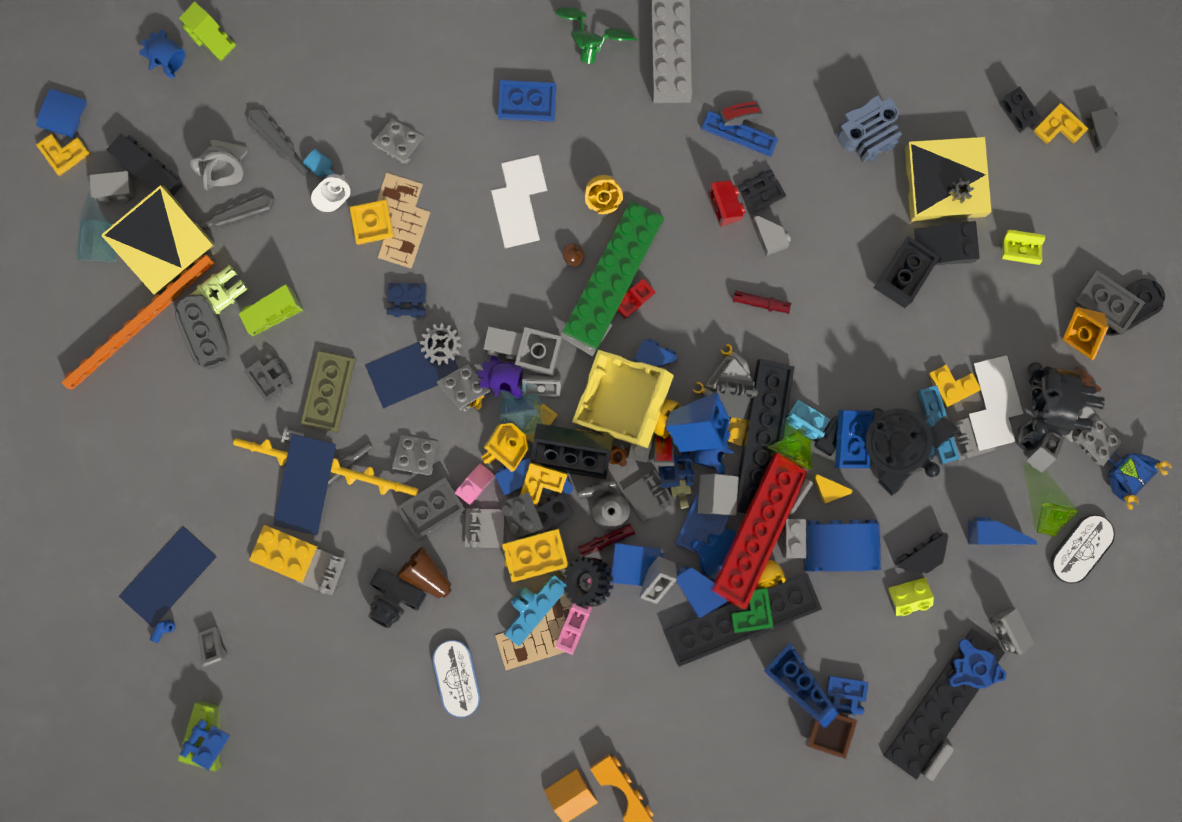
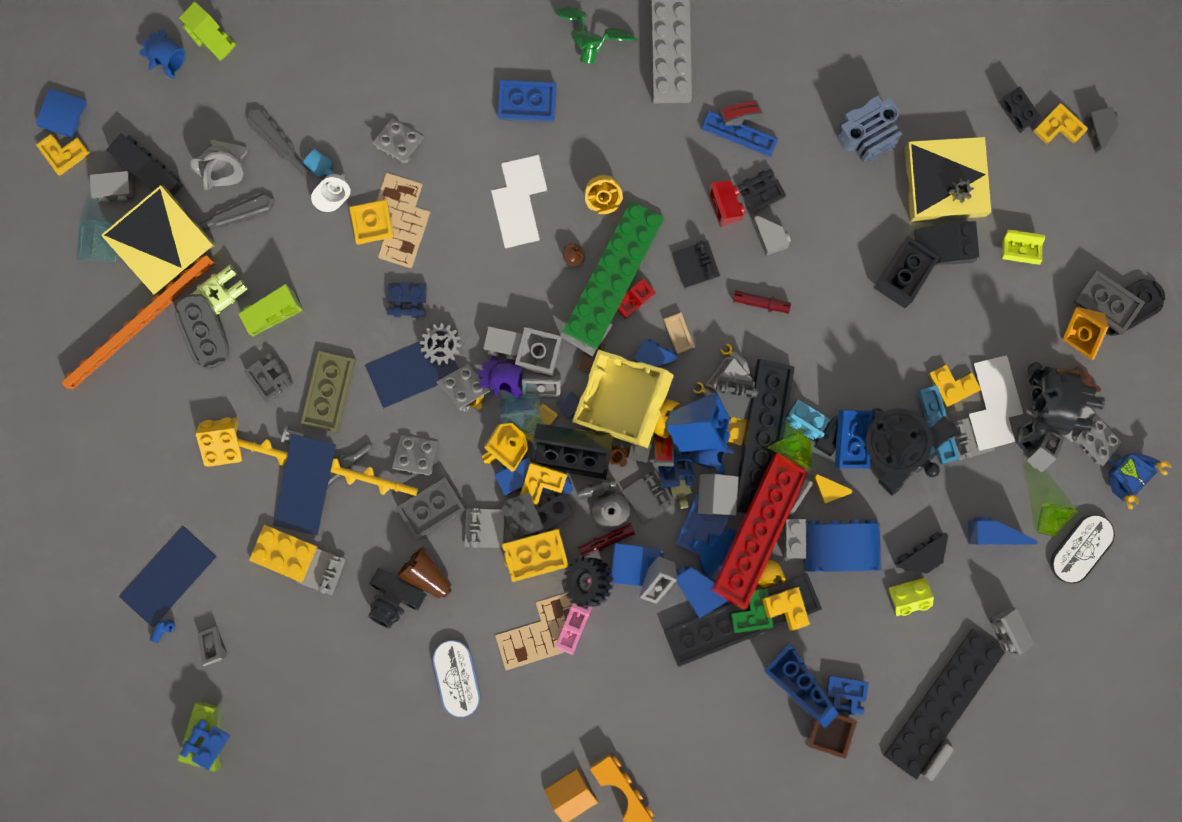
(219, 441): none -> yellow bracket
(475, 484): bright pink slope -> none
(533, 608): dark azure plate -> none
(568, 405): none -> dark blue tile
(587, 360): none -> reddish brown plate
(678, 333): none -> tan tile
(696, 264): none -> black hinge
(791, 604): none -> yellow plate
(976, 667): blue tile -> none

